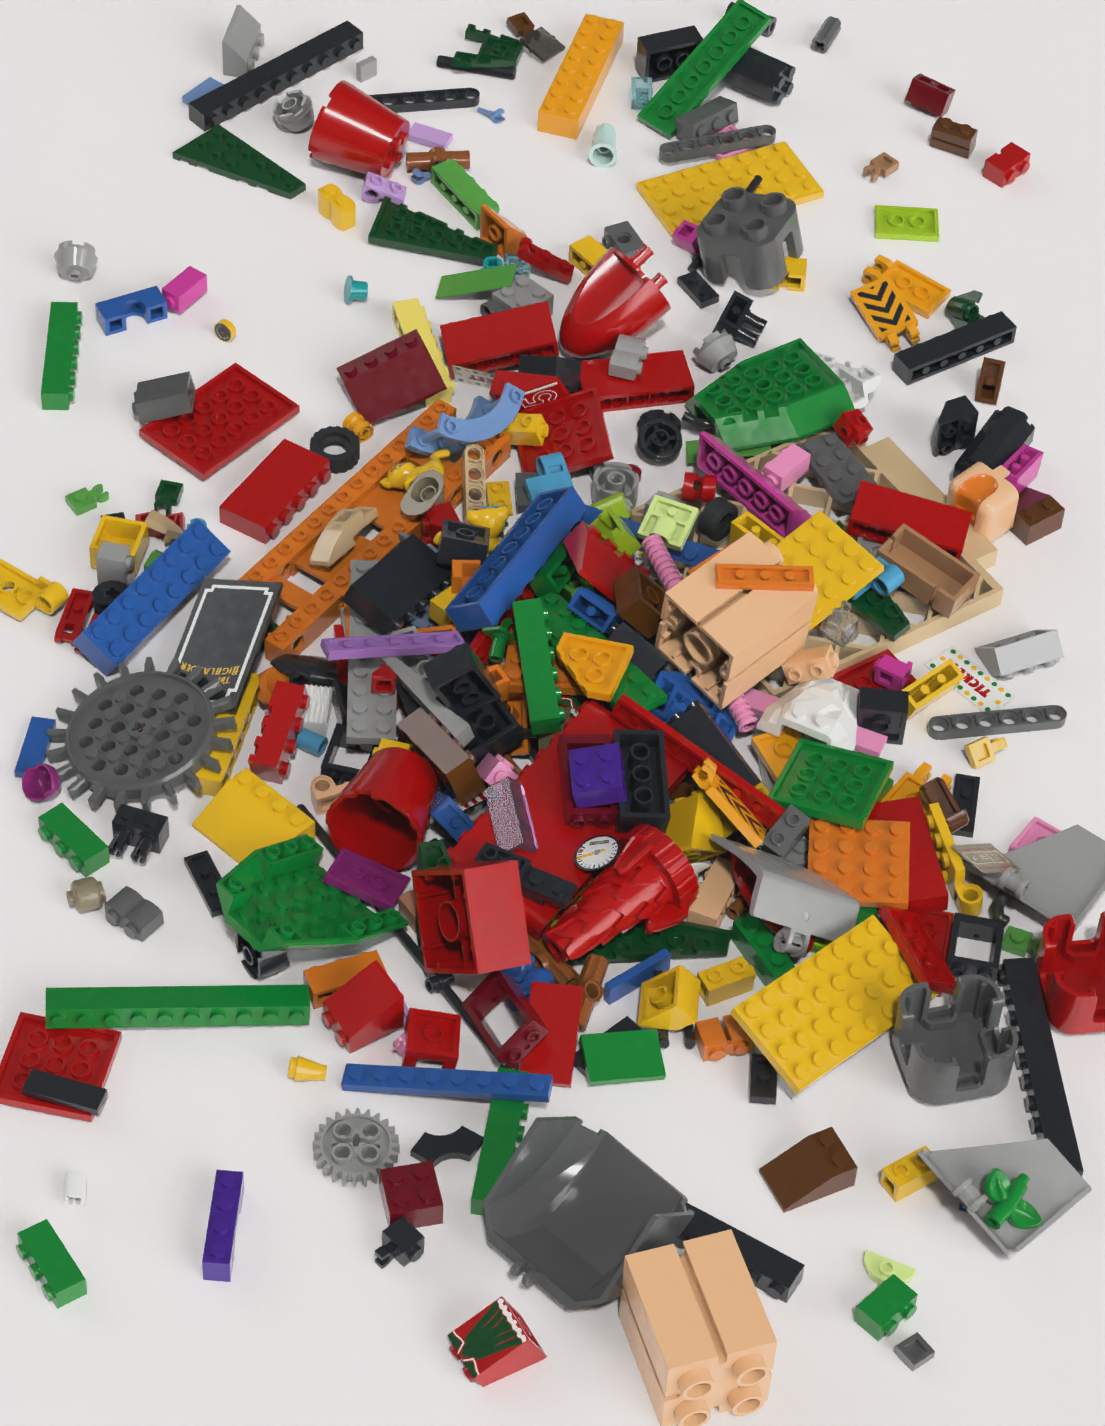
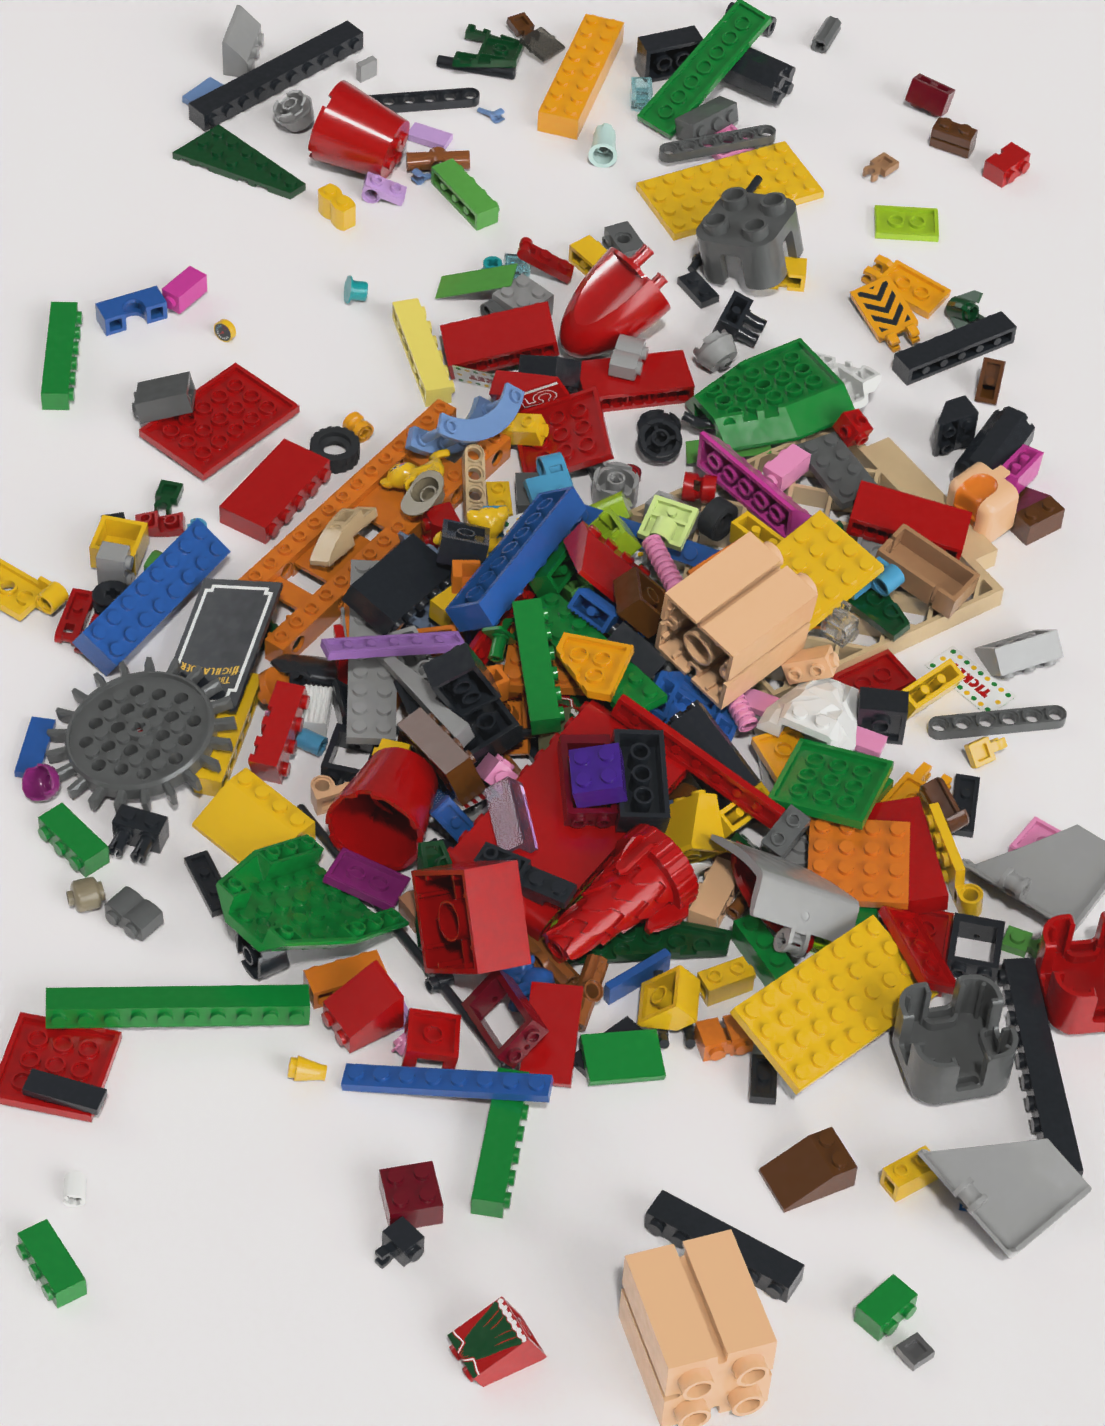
(75, 260): light grey cone -> none
(84, 500): bright green plate -> none
(164, 525): tan slope -> none
(222, 1225): dark purple arch -> none
(355, 1146): light grey gear -> none
(383, 680): red slope -> none
(391, 378): dark red slope -> none
(418, 232): dark green wing -> none
(437, 1148): black tile -> none
(500, 231): orange slope -> none
(576, 1208): dark grey windscreen -> none
(597, 852): white sticker -> none
(686, 237): dark pink brick -> none
(729, 802): light orange tile -> none
(764, 577): orange tile -> none
(882, 1268): yellowish green plate -> none
(892, 672): dark pink brick -> none
(985, 857): sticker -> none
(998, 905): pearl dark grey arm -> none
(1009, 1201): green plant -> none

